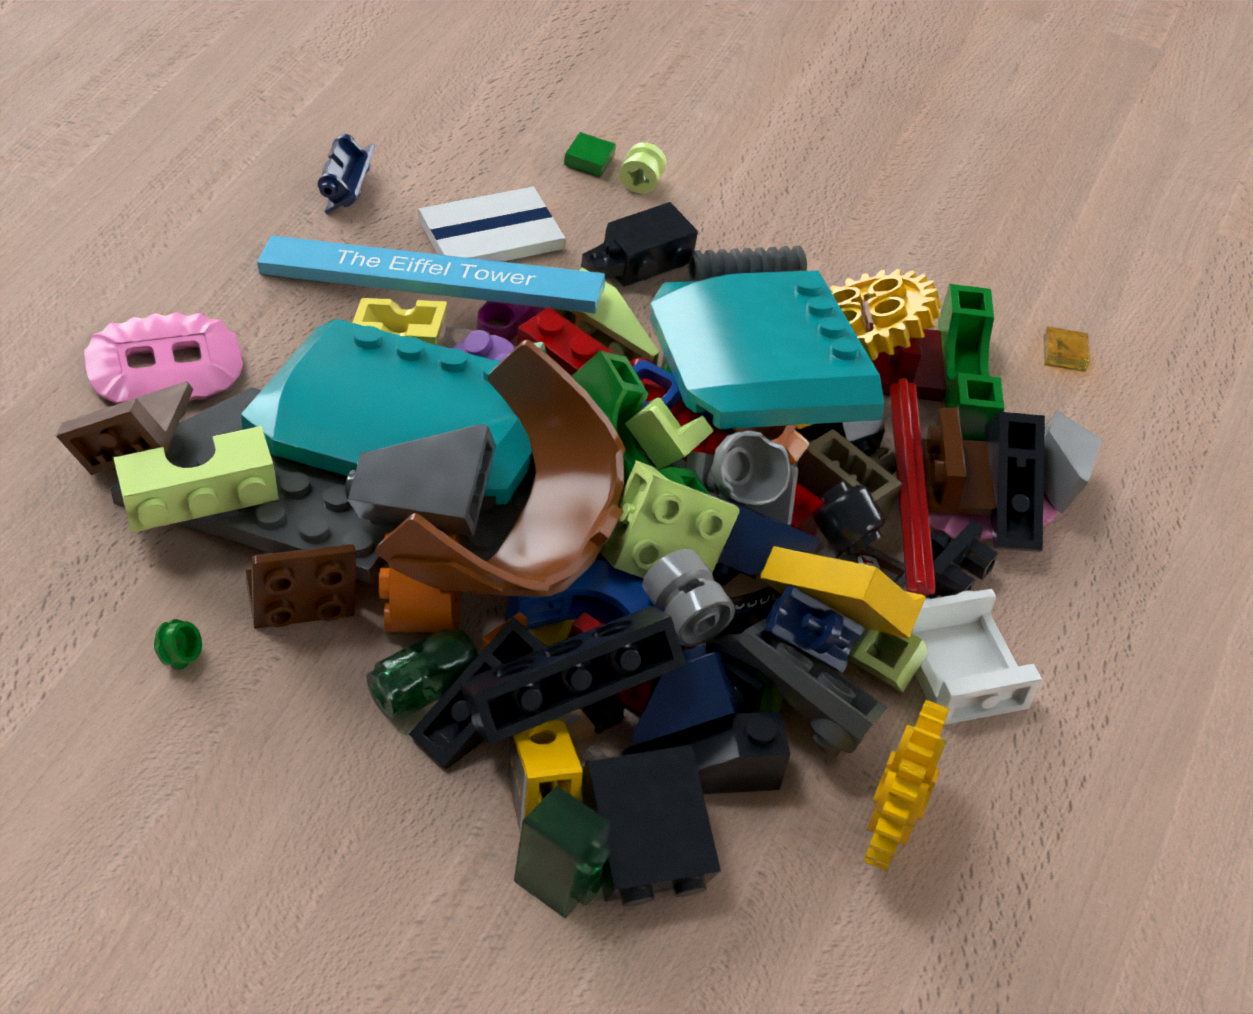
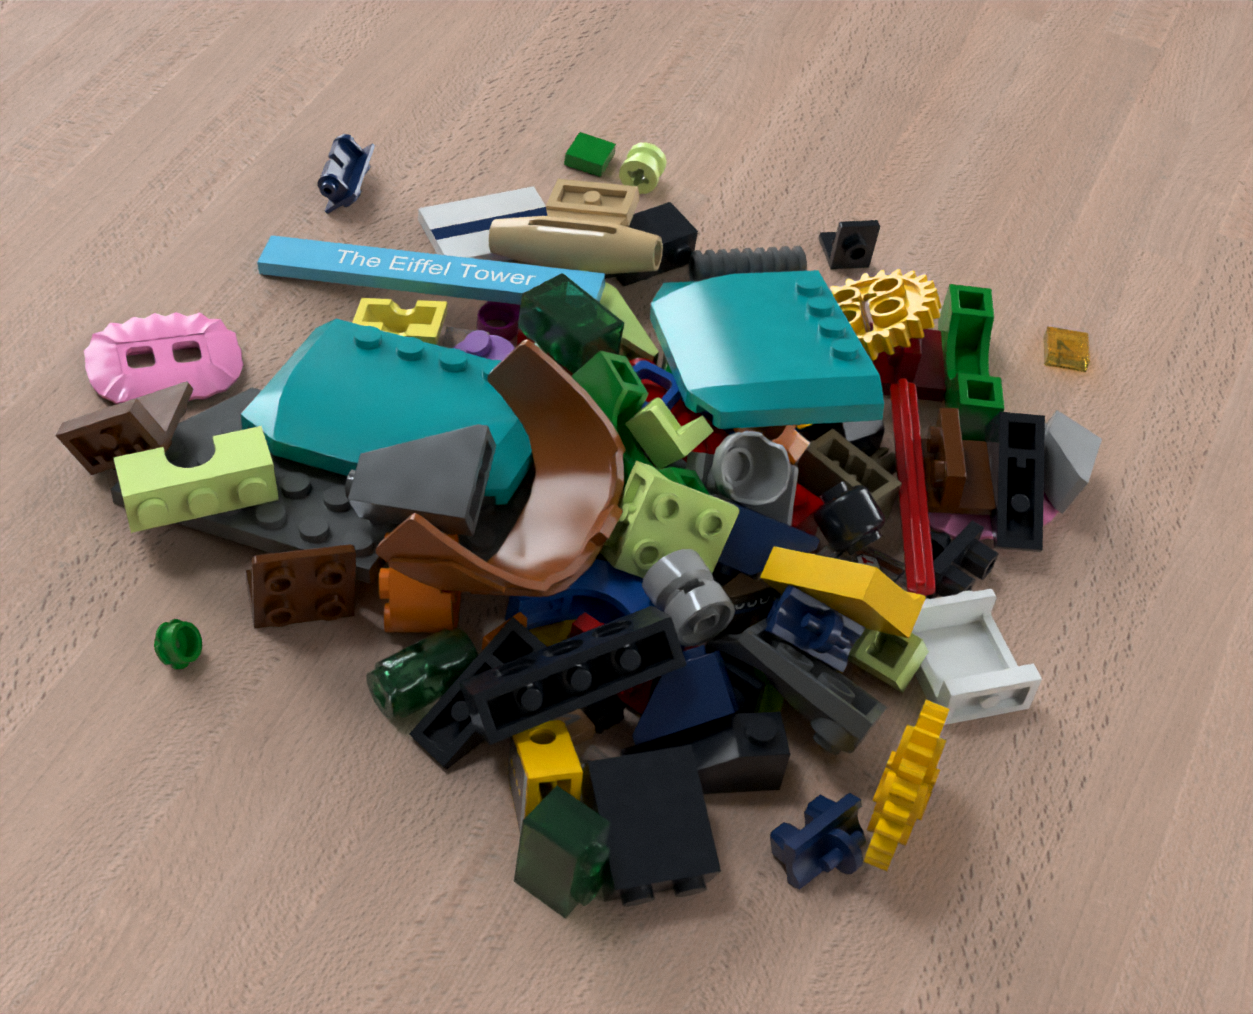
(568, 322): none -> clear green brick
(581, 231): none -> tan plate
(826, 842): none -> dark blue hips
(852, 244): none -> black bracket

